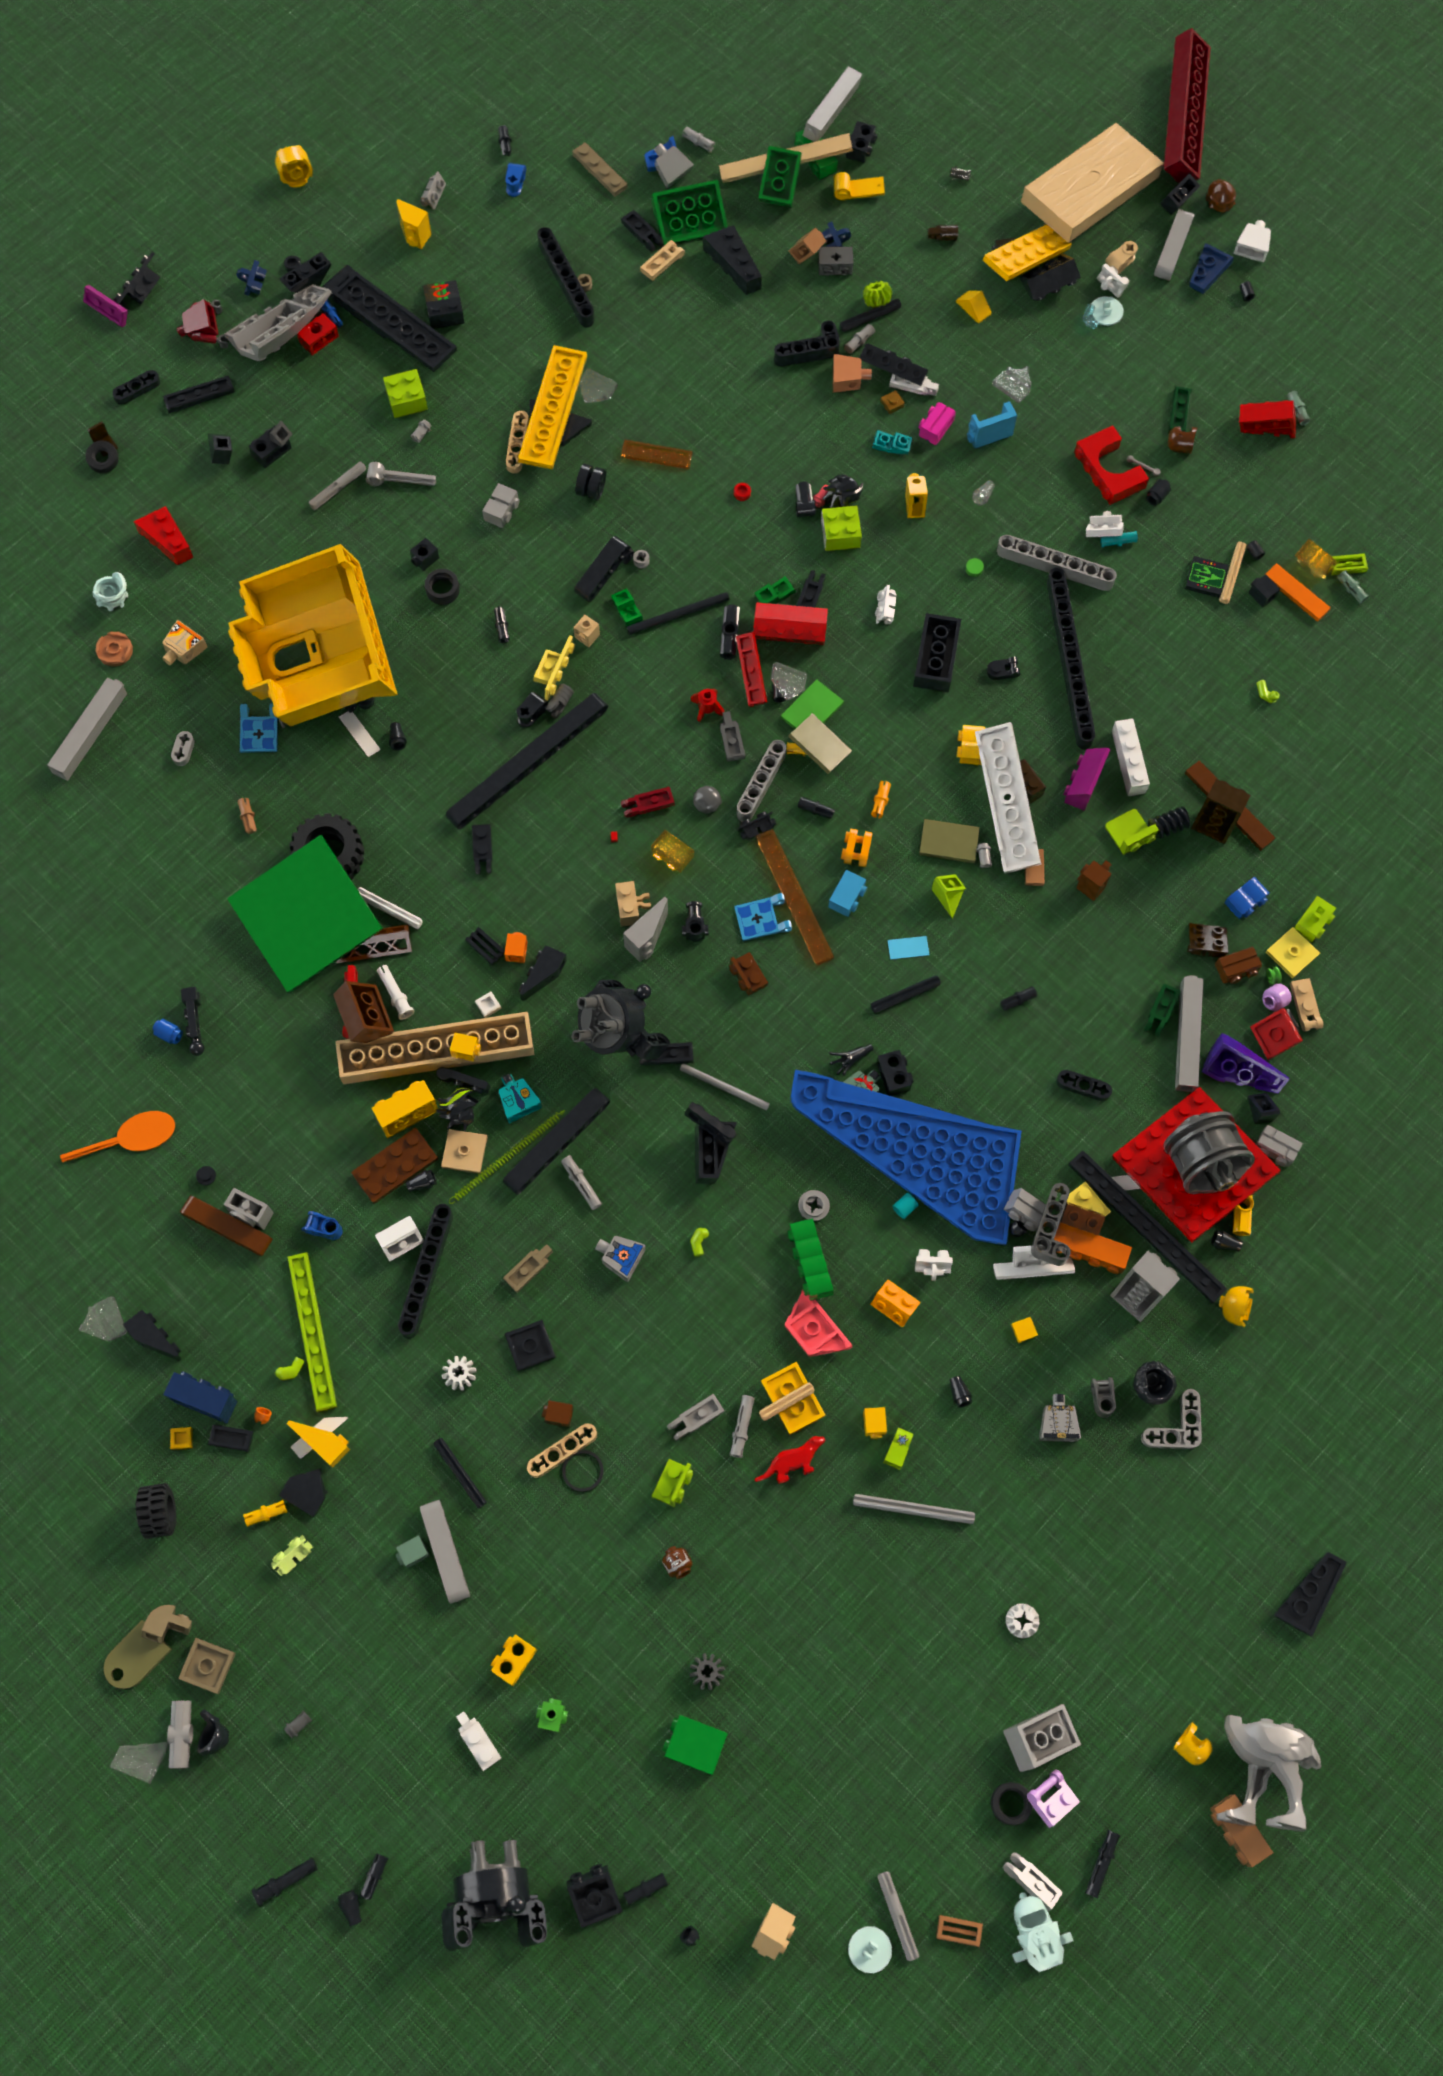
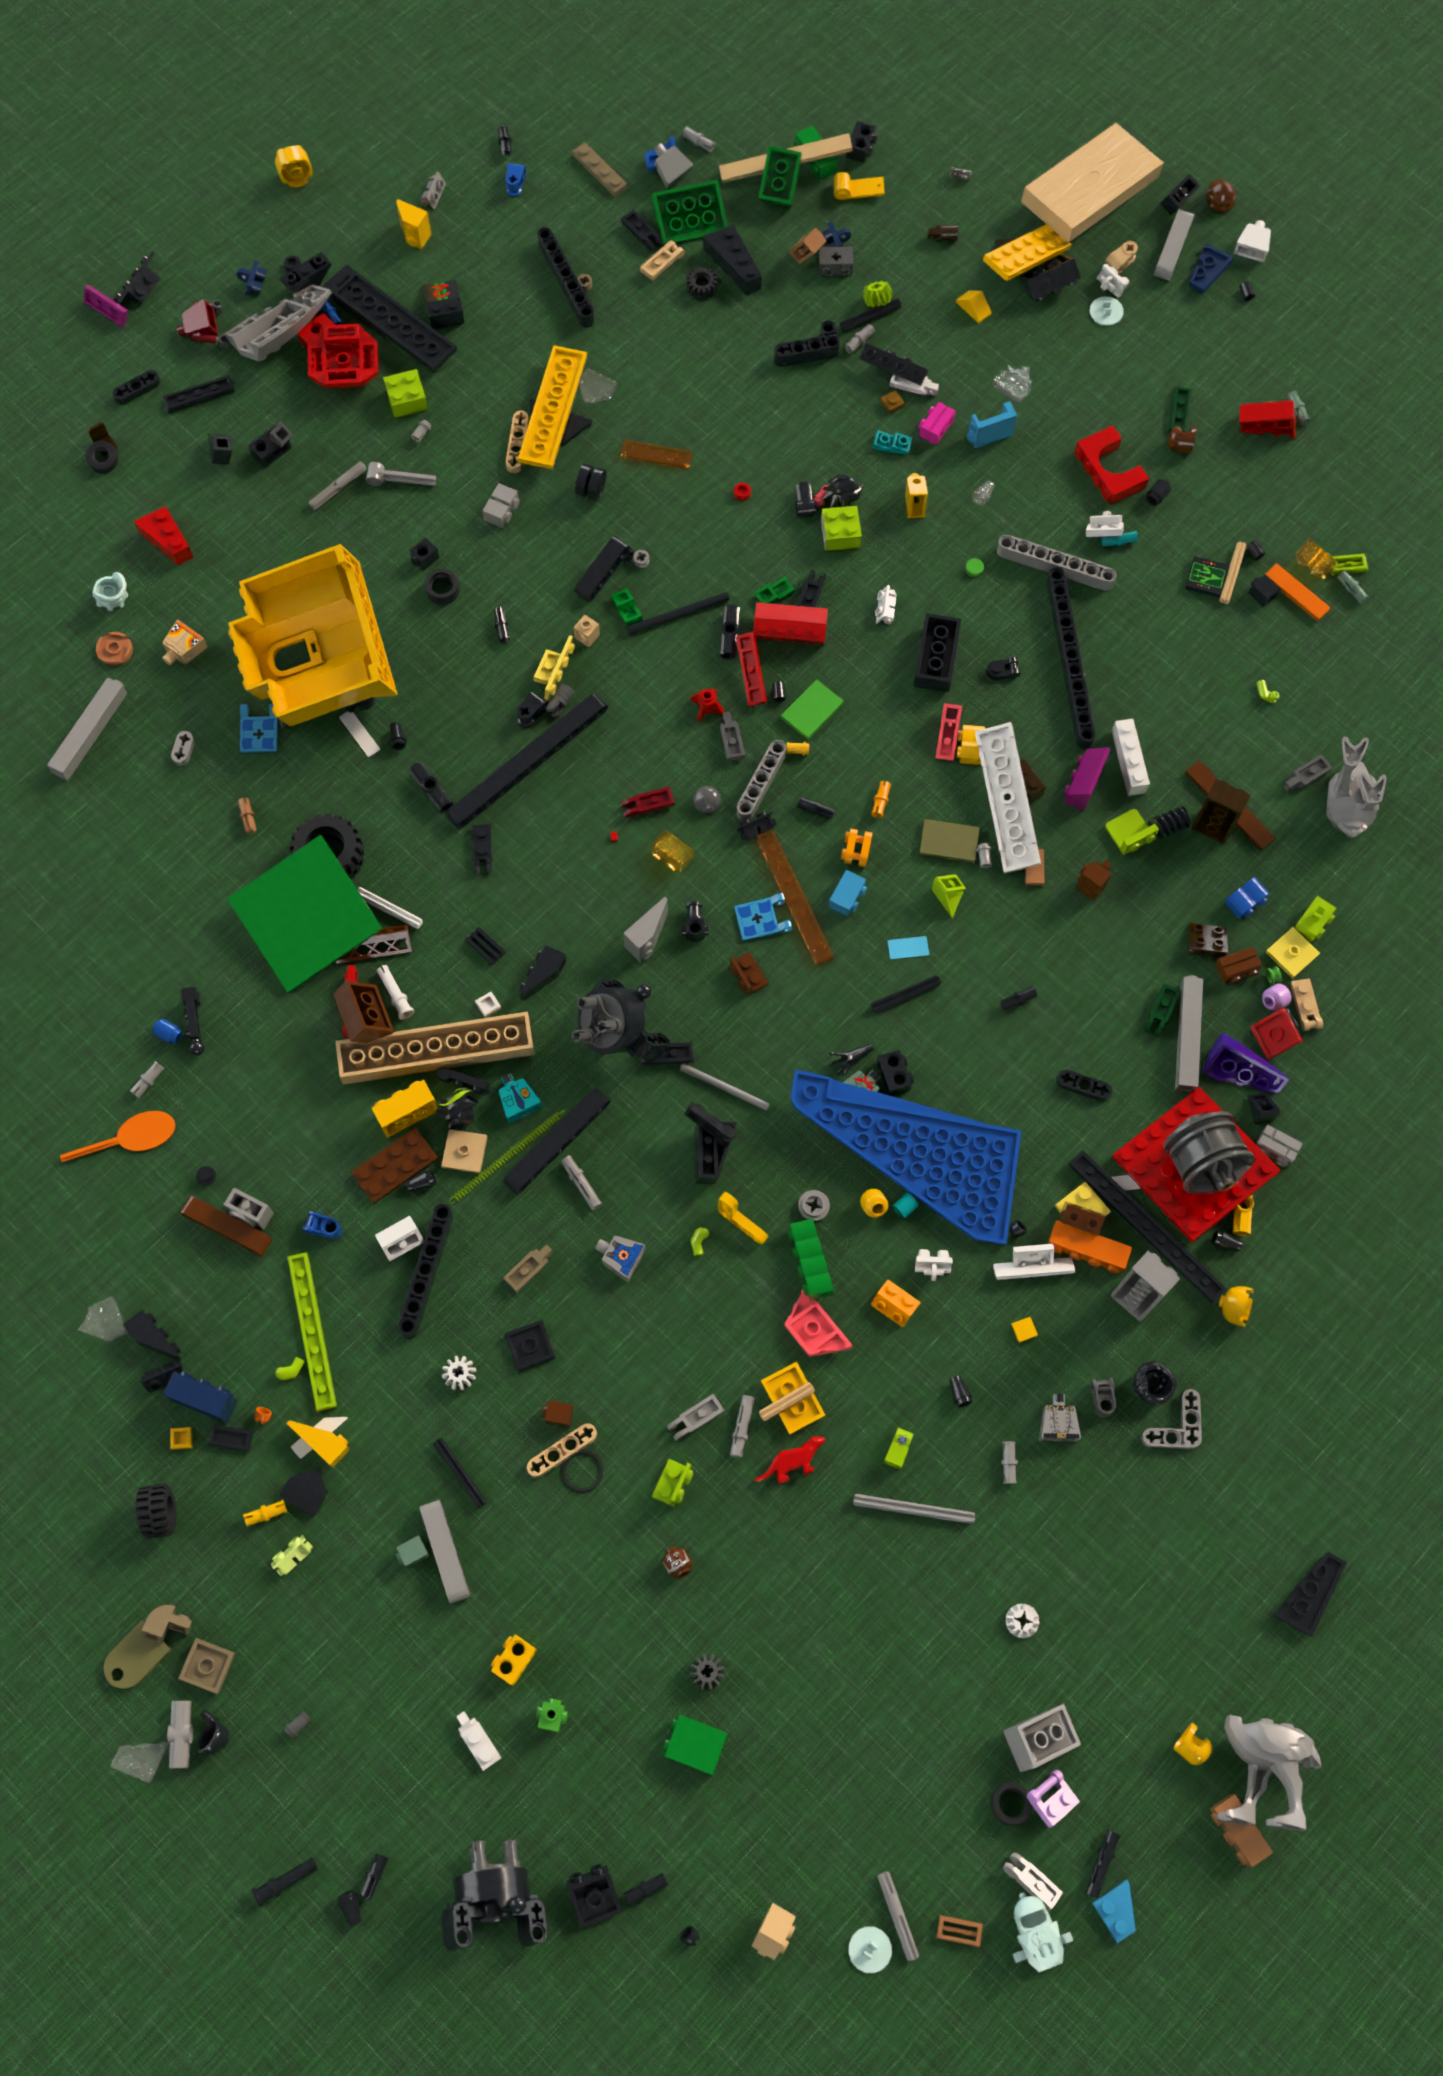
(147, 1079): none -> light grey pin
(155, 1379): none -> black hinge
(342, 357): none -> red piece
(425, 779): none -> black piece
(465, 1047): yellow brick -> none
(516, 947): orange brick -> none
(629, 903): tan brick -> none
(701, 275): none -> black tyre
(729, 1209): none -> yellow beam
(788, 680): clear slope -> none
(820, 743): tile -> none
(832, 104): brick -> none
(848, 373): nougat torso -> none
(874, 1203): none -> yellow head
(875, 1422): yellow brick -> none
(948, 731): none -> coral slope
(1009, 1462): none -> light grey pin
(1025, 1208): light grey brick -> none
(1052, 1222): dark grey beam -> none
(1088, 317): clear light blue arm -> none
(1117, 1911): none -> dark azure wing
(1156, 472): light grey hinge -> none
(1187, 106): dark red brick -> none
(1308, 773): none -> dark grey hinge
(1353, 792): none -> light grey animal

